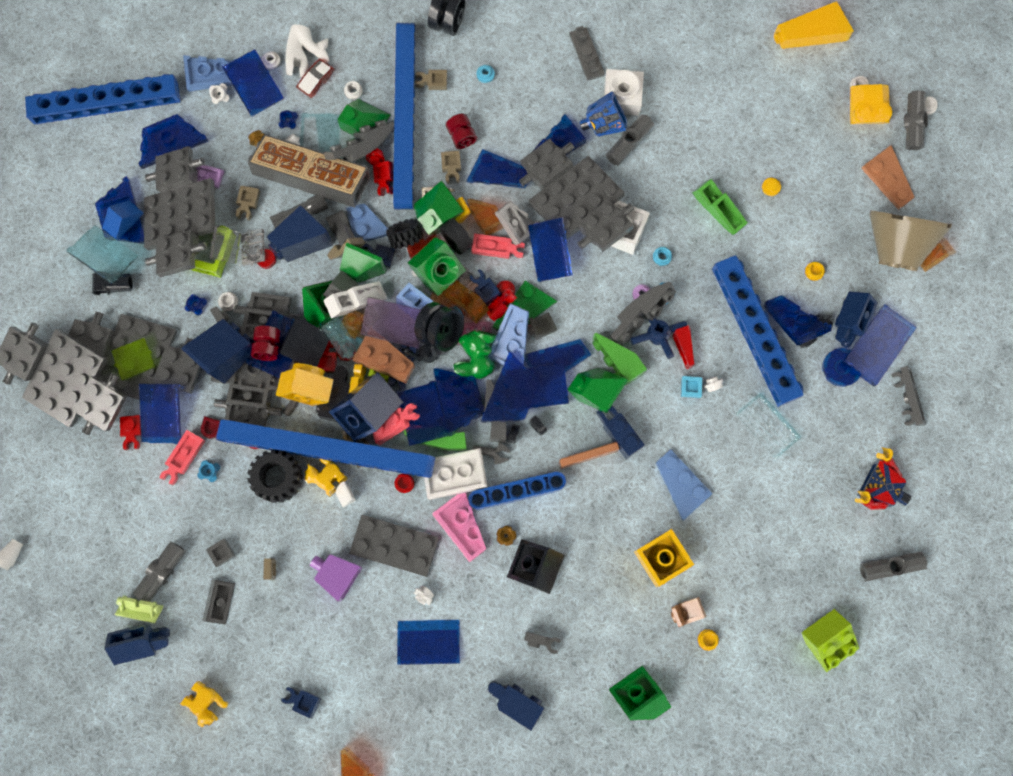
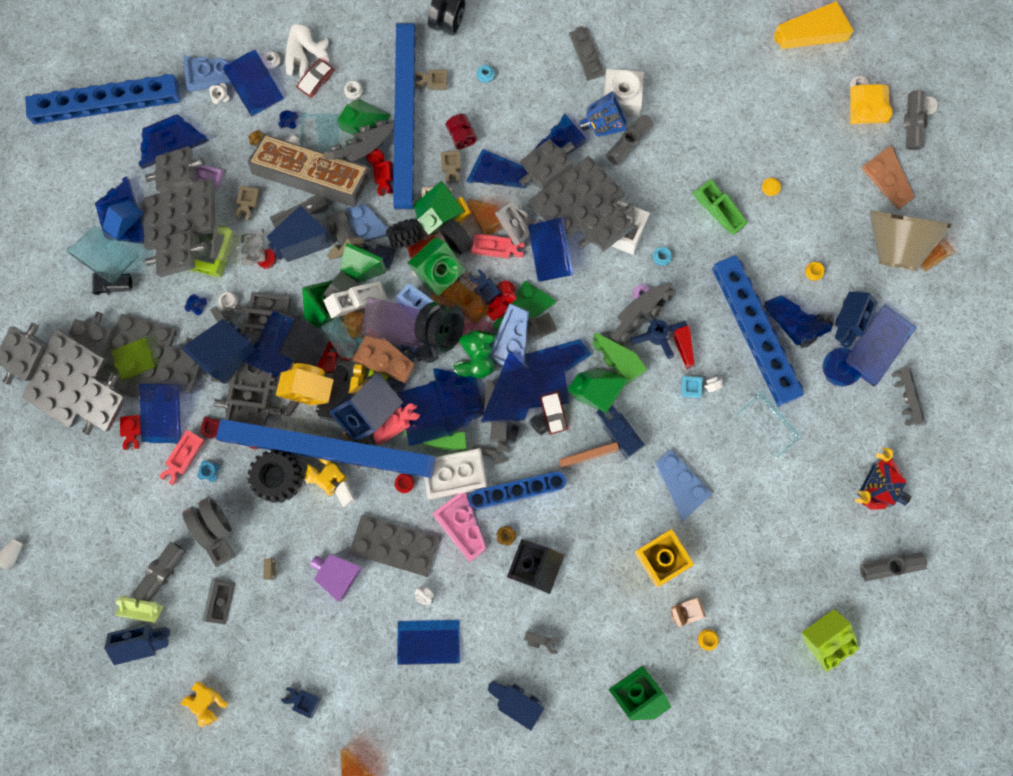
(207, 522): none -> dark grey wheel
(265, 343): dark red wheel -> none
(553, 412): none -> slope

